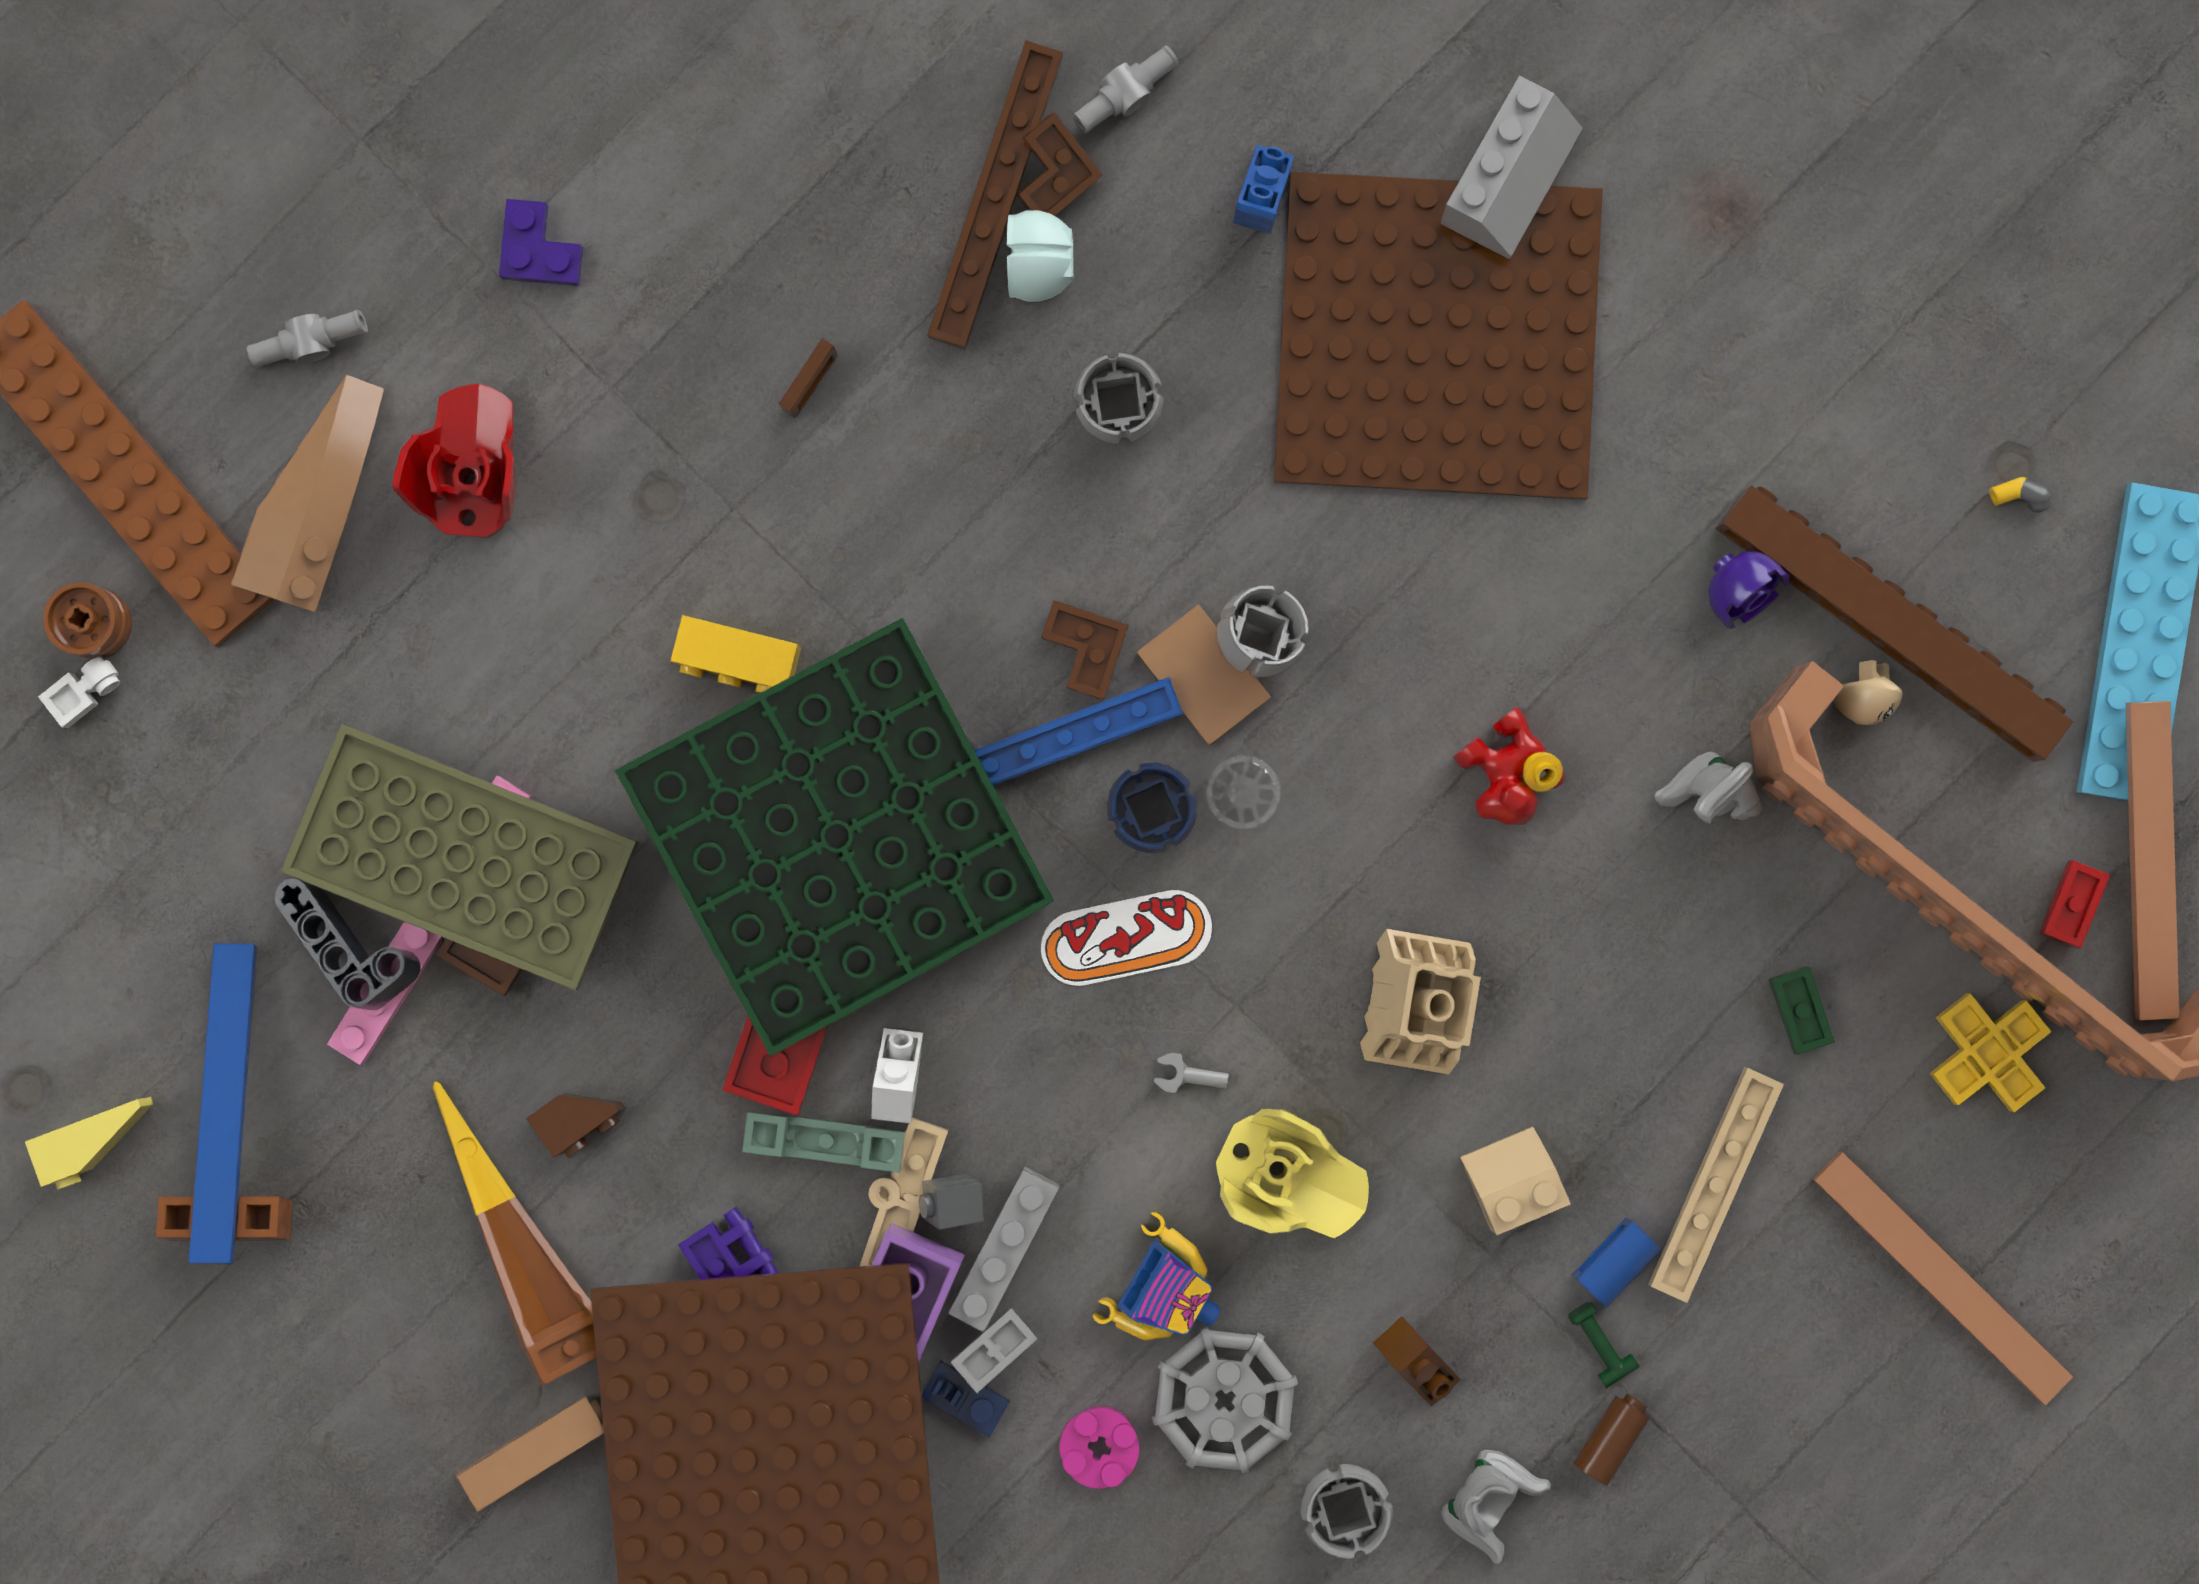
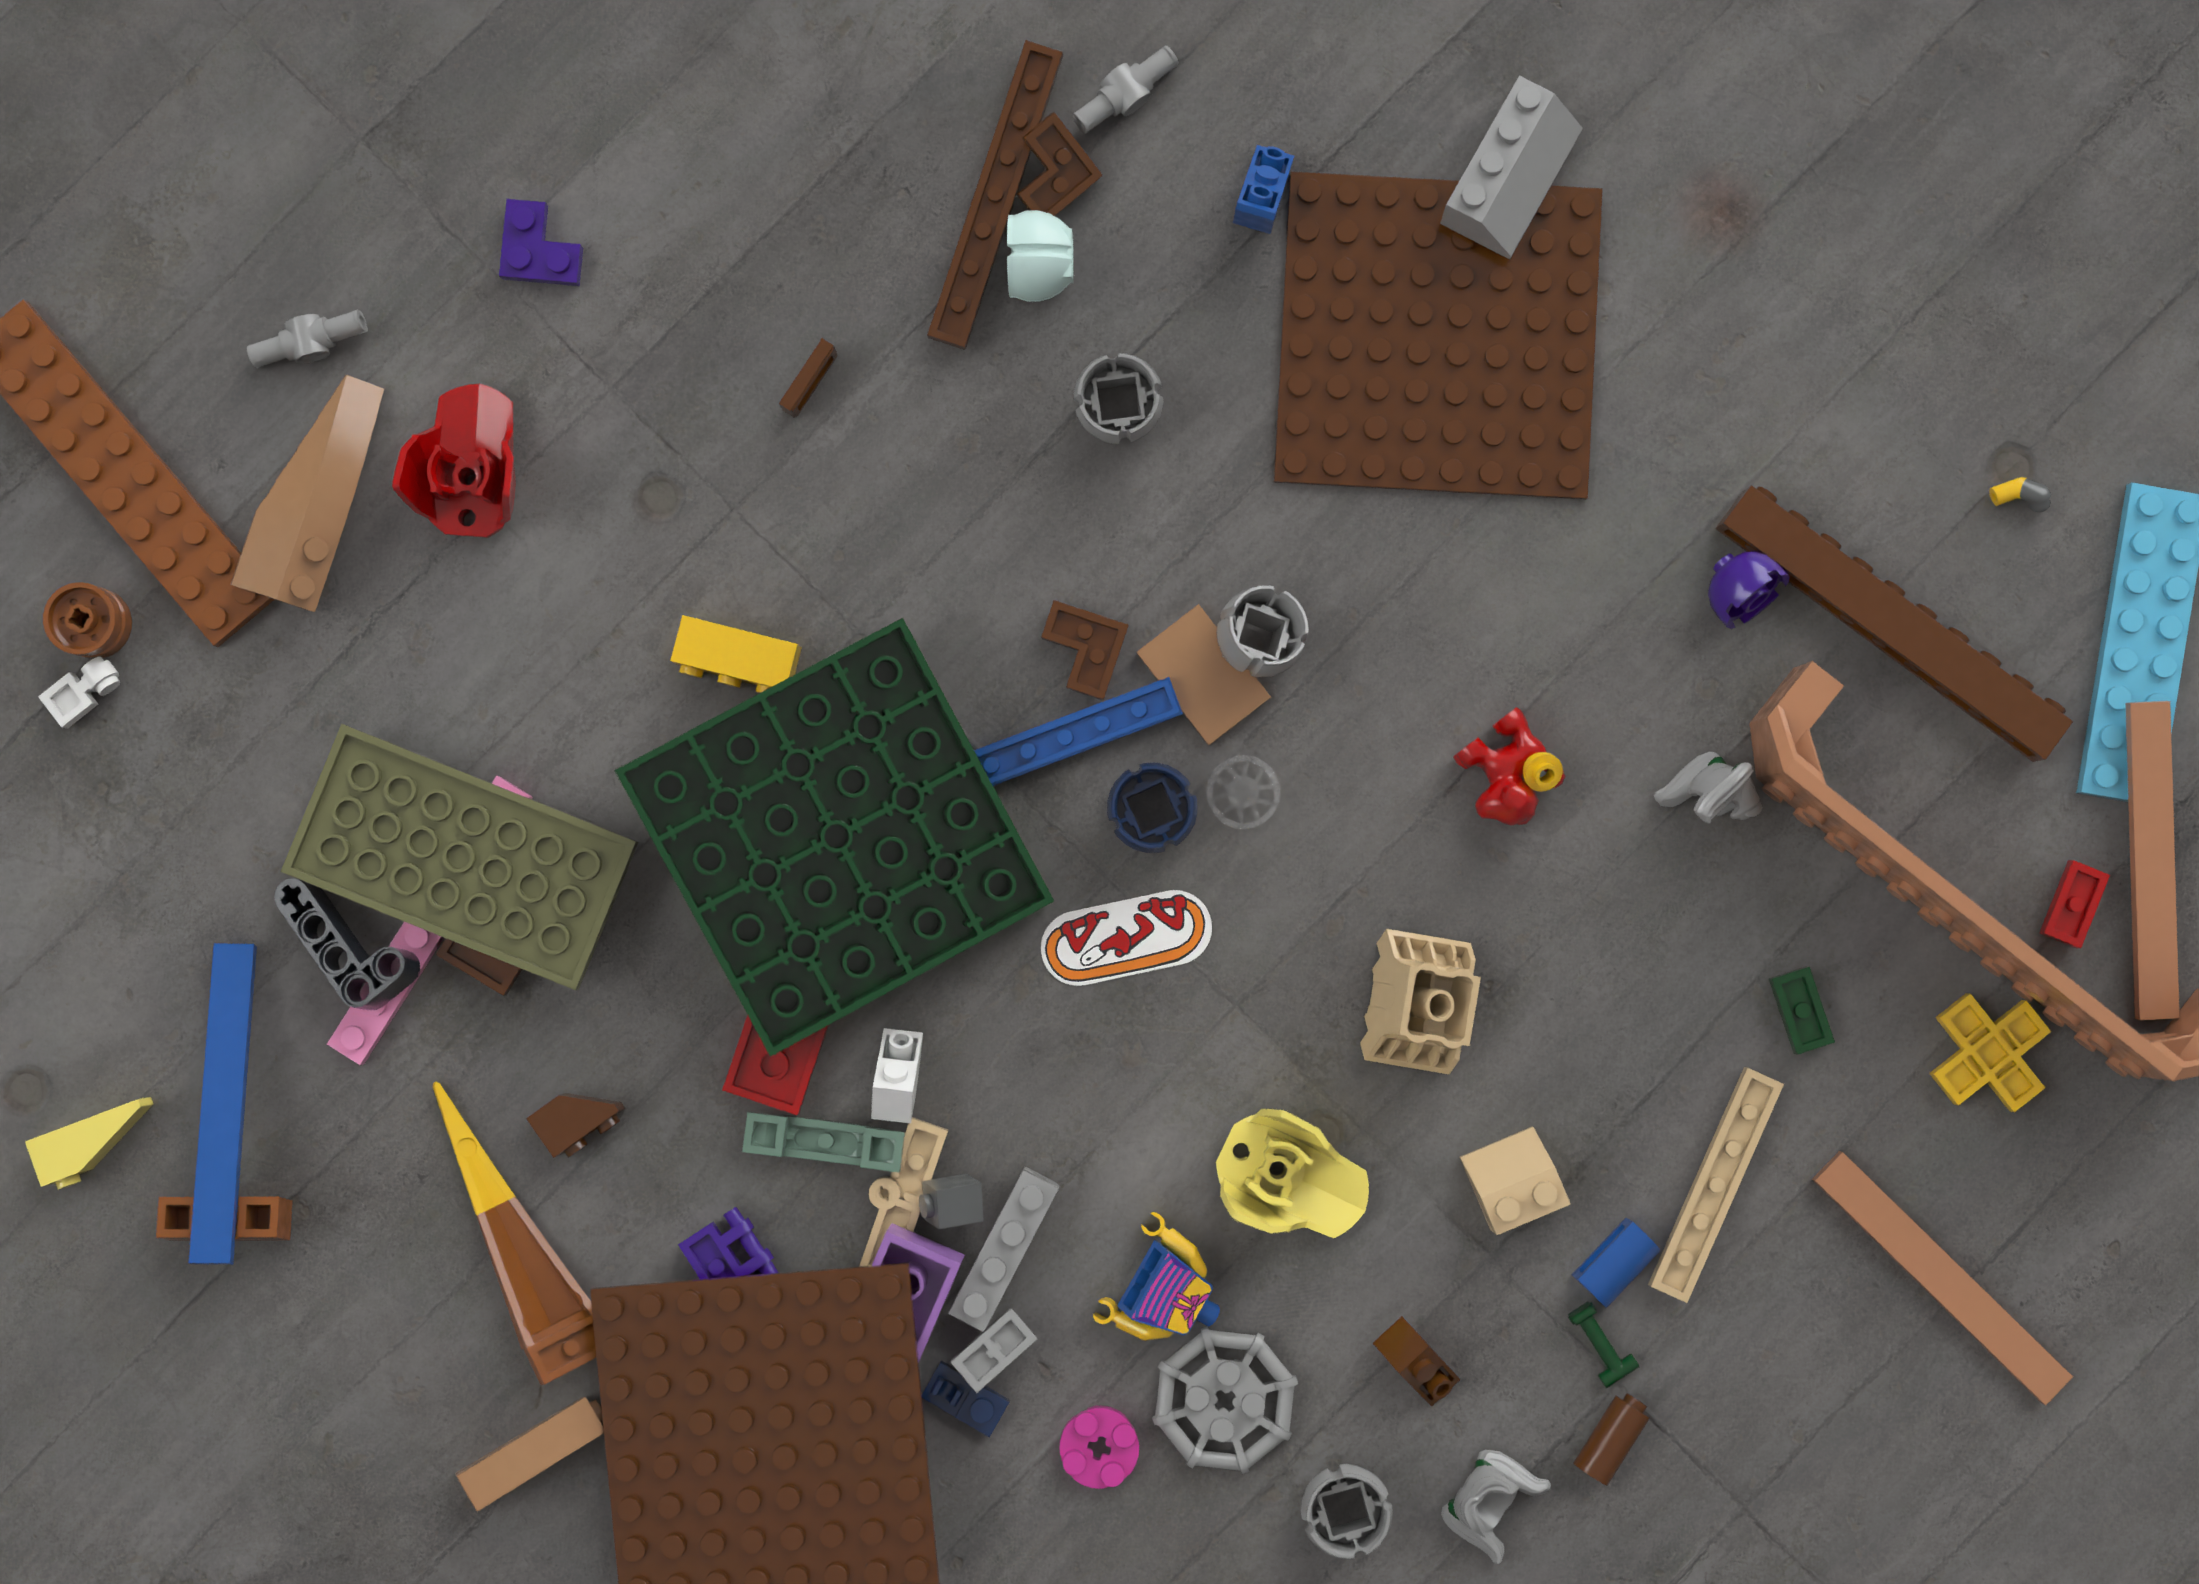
(1188, 1075): light grey bar -> none
(1870, 698): tan piece -> none

